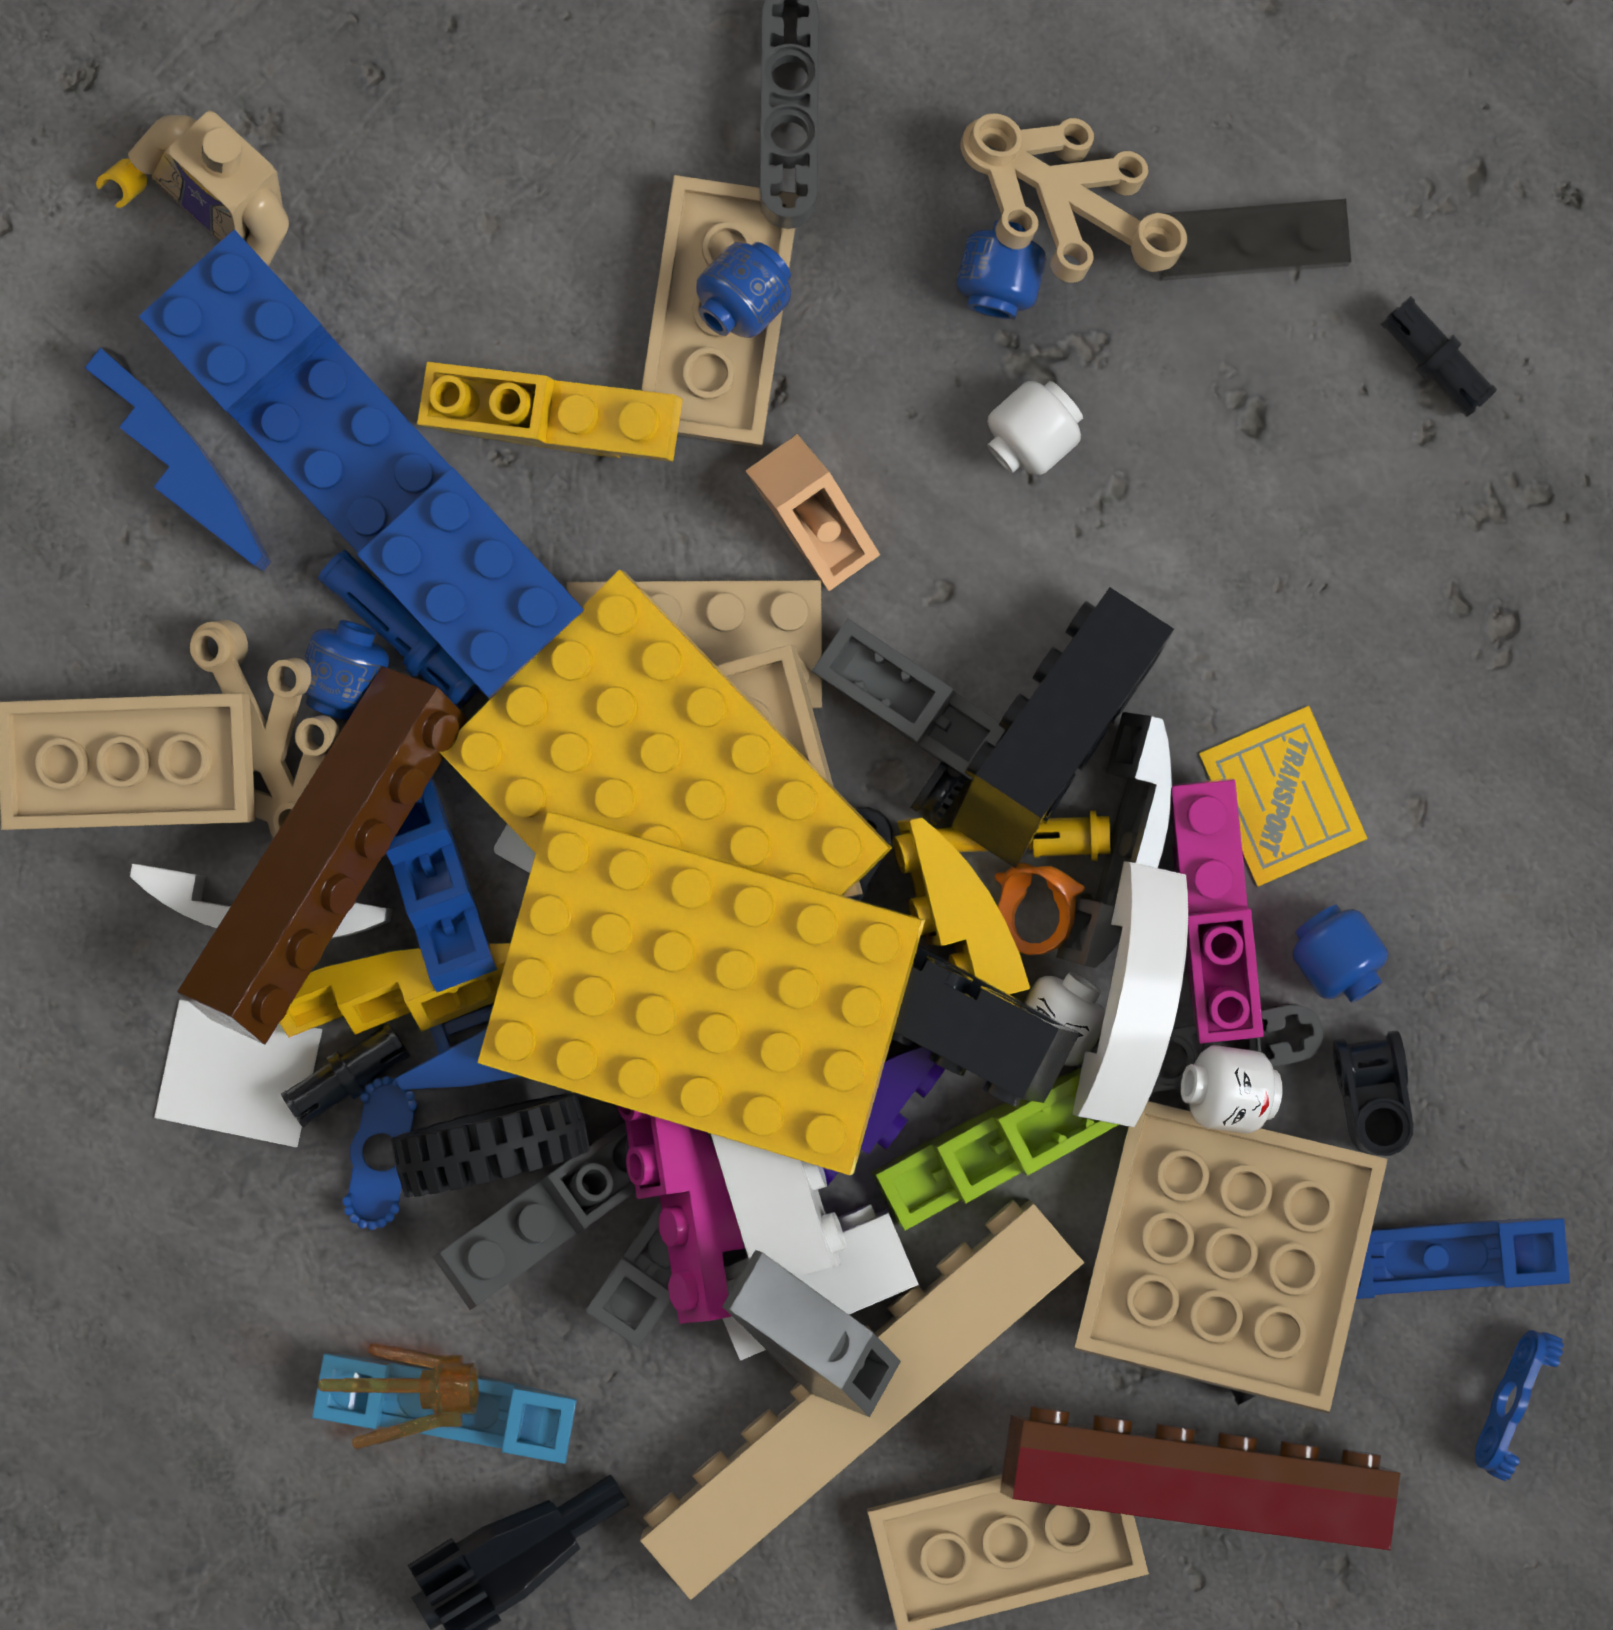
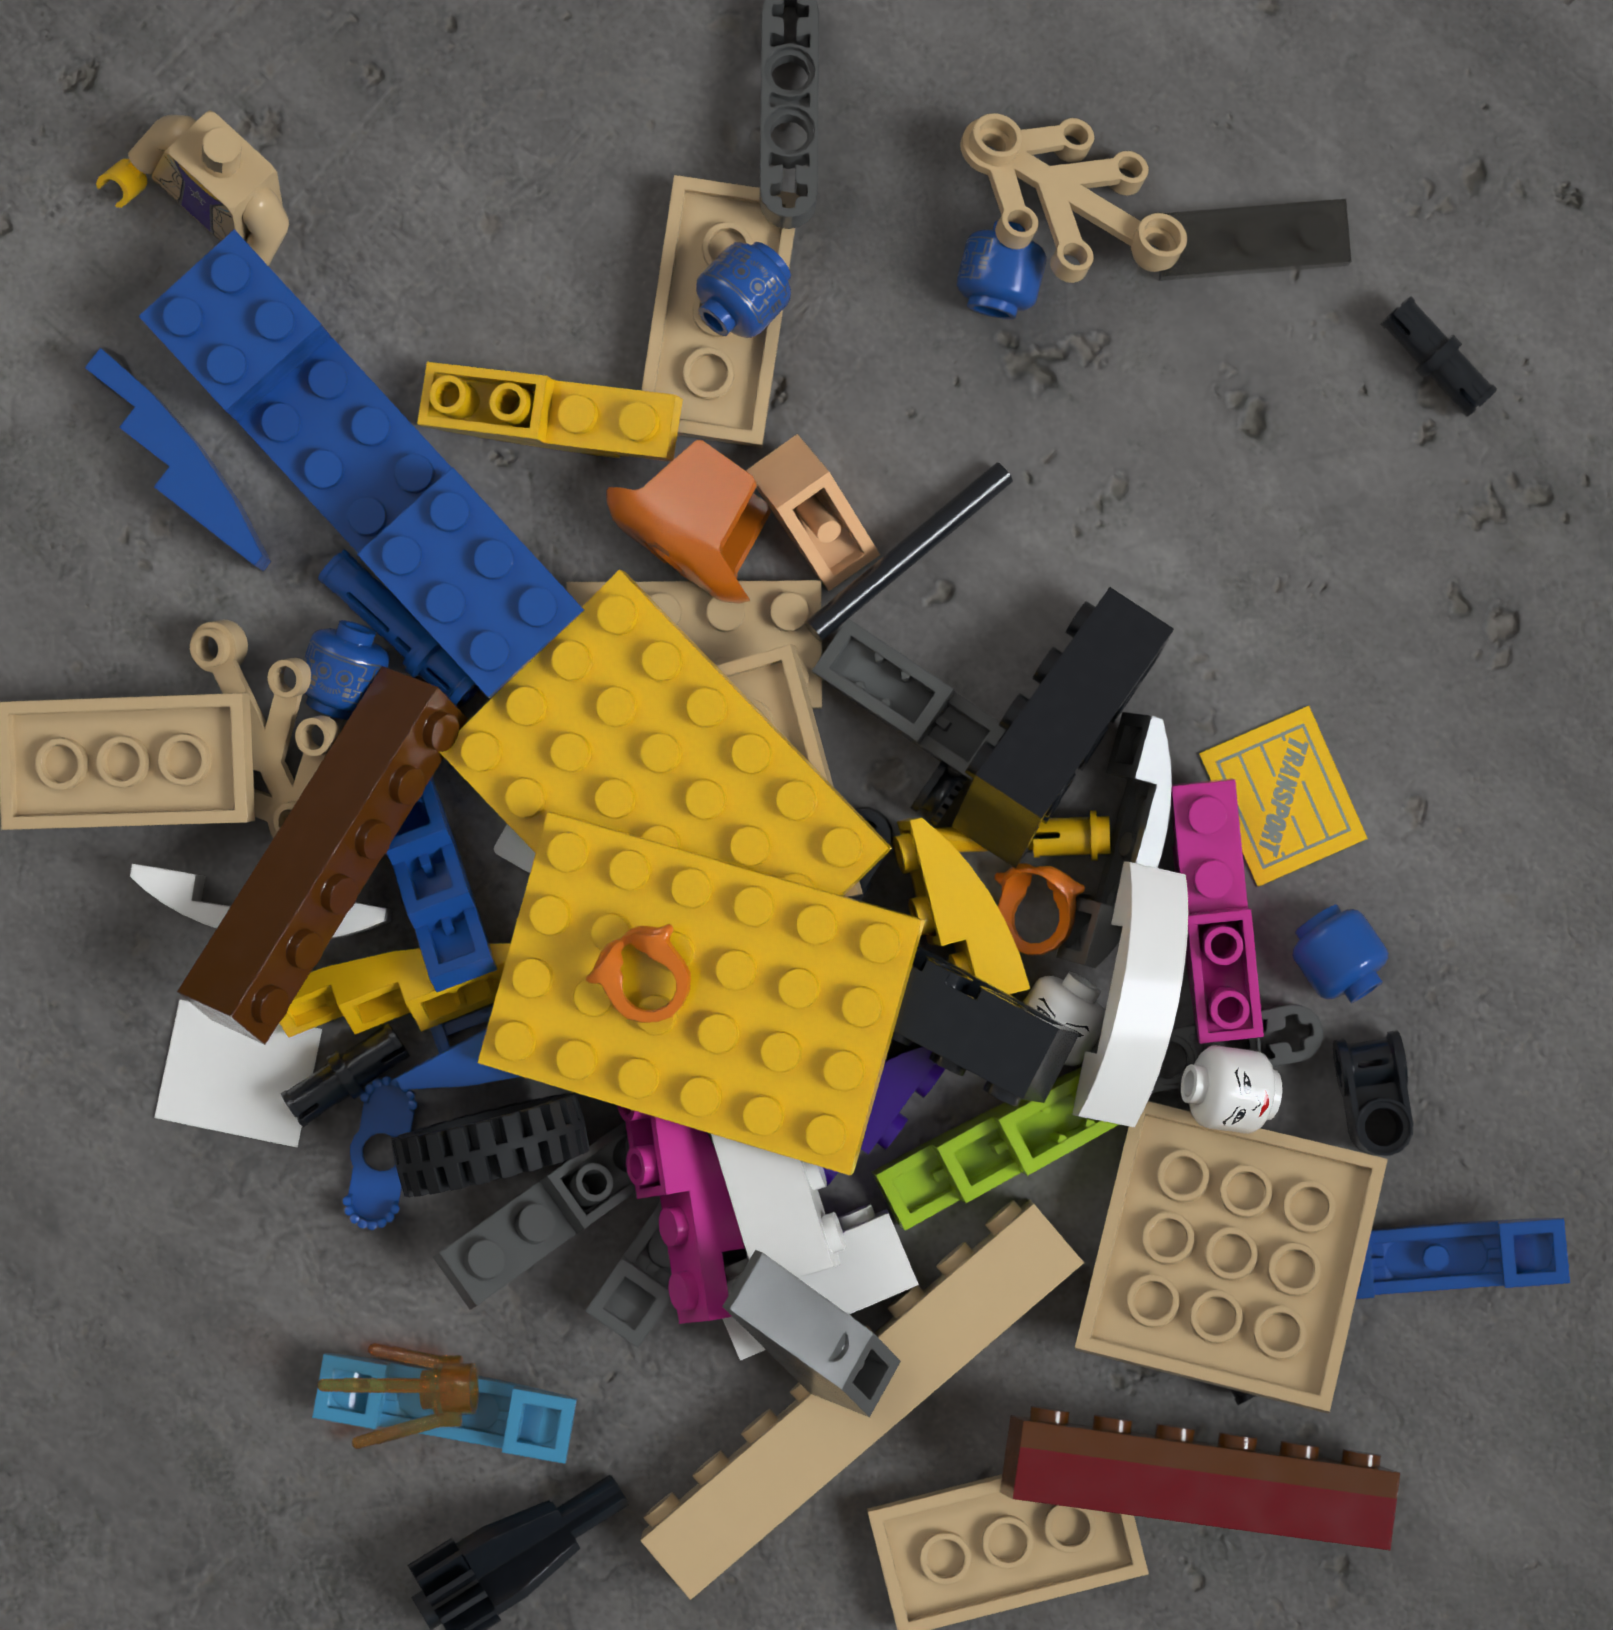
(657, 946): none -> orange piece
(696, 518): none -> orange piece
(908, 551): none -> black bar
(1034, 428): white head -> none
(1492, 1445): blue piece -> none

